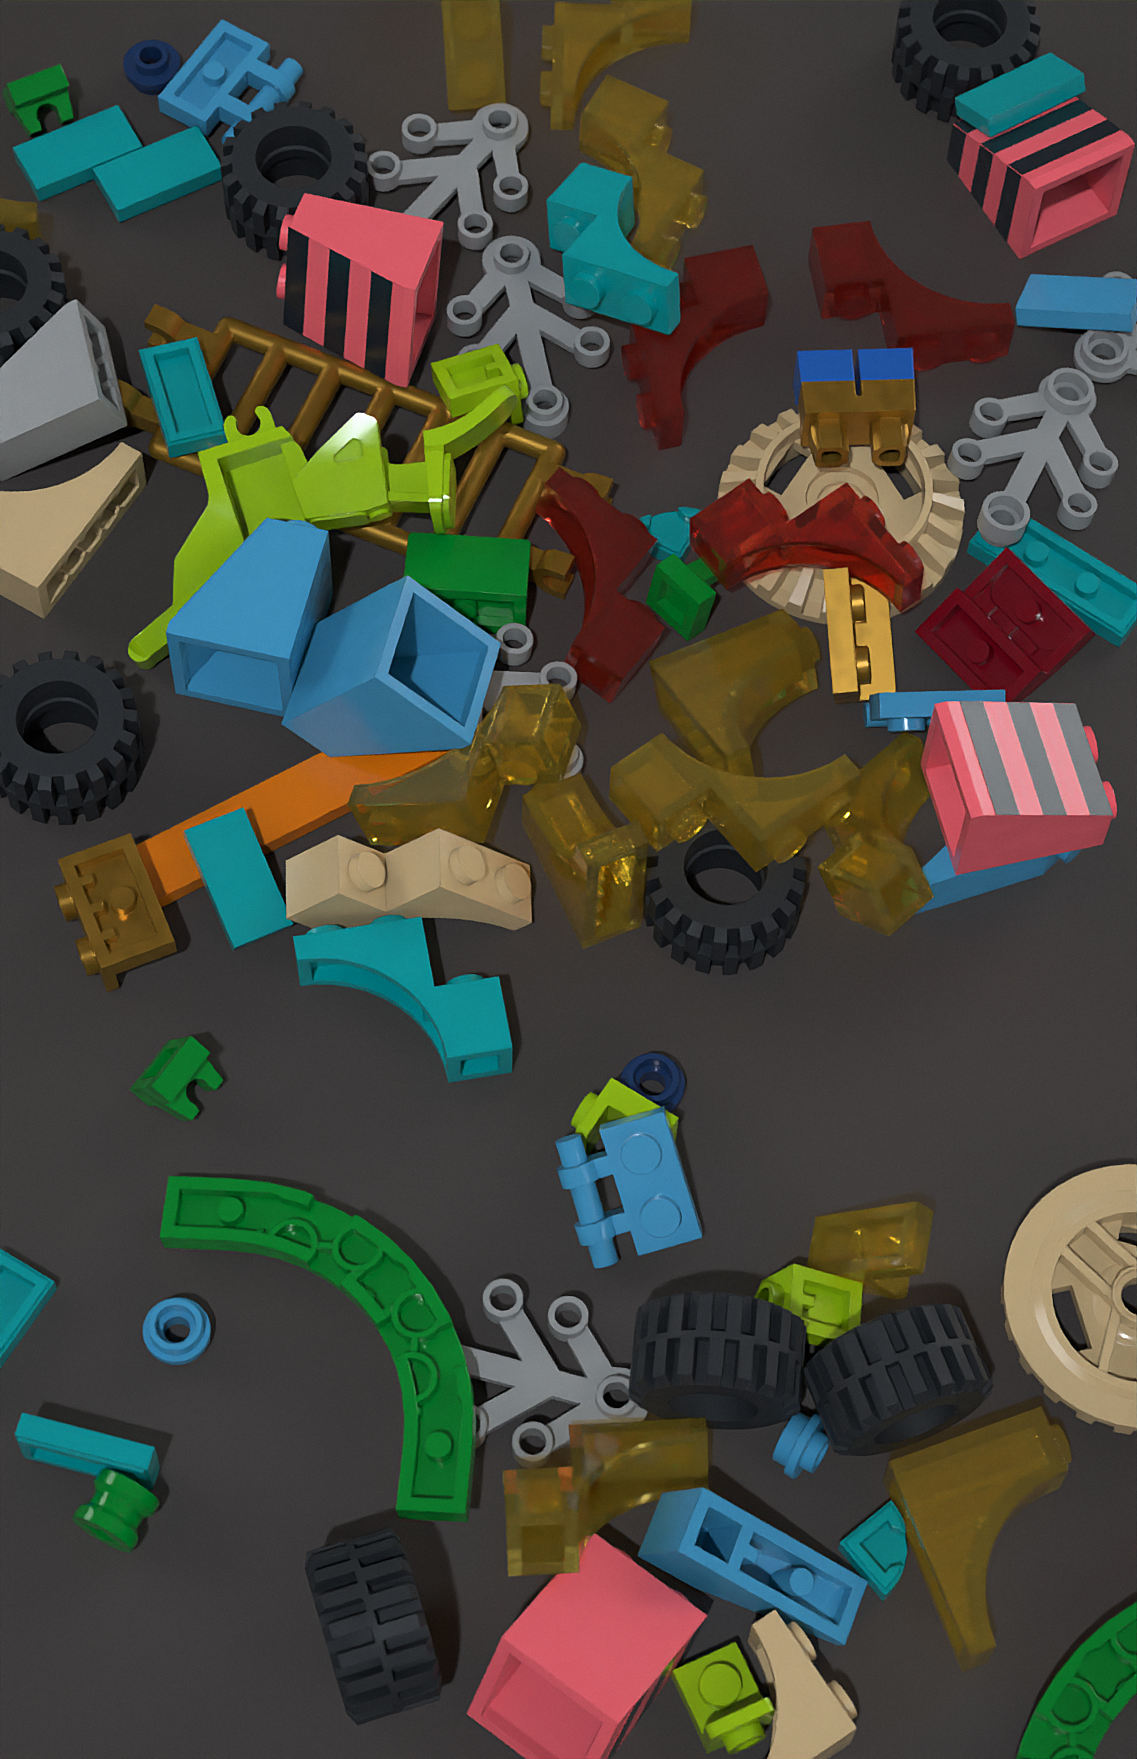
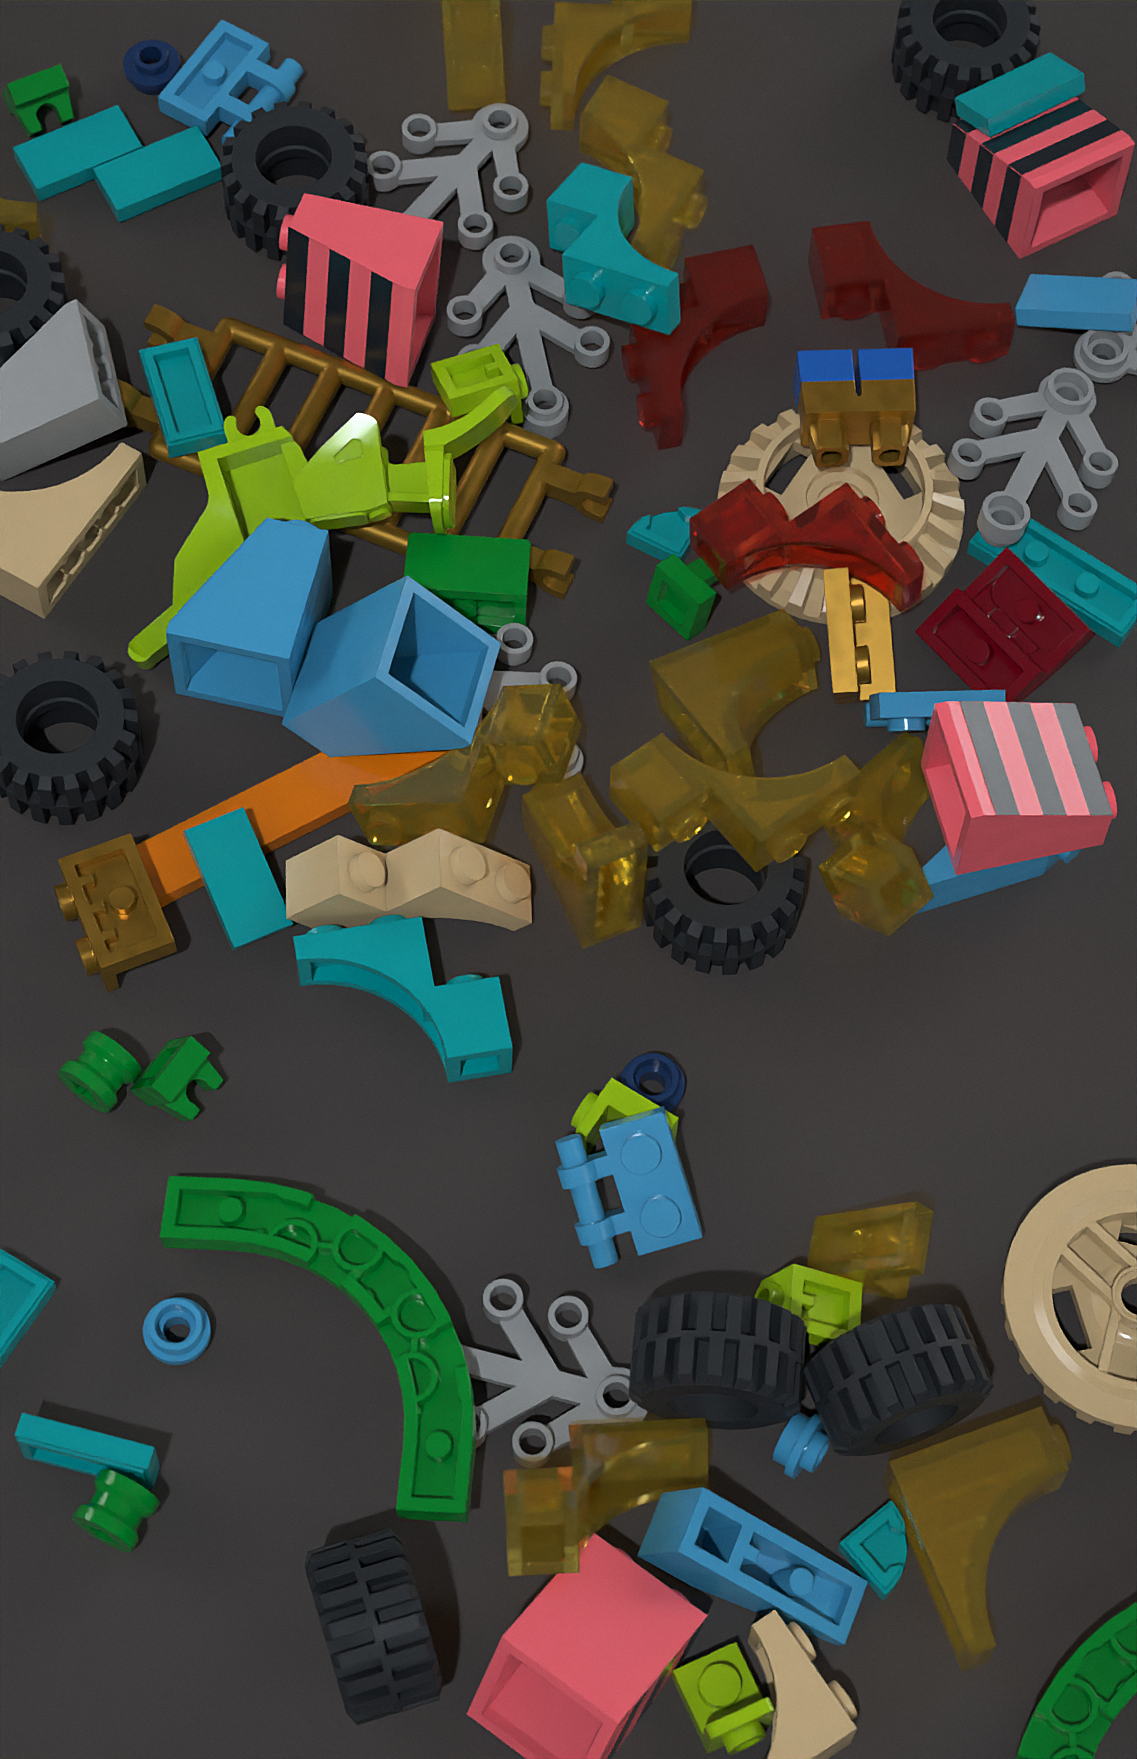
(99, 1071): none -> green wheel
(609, 555): clear red arch -> none

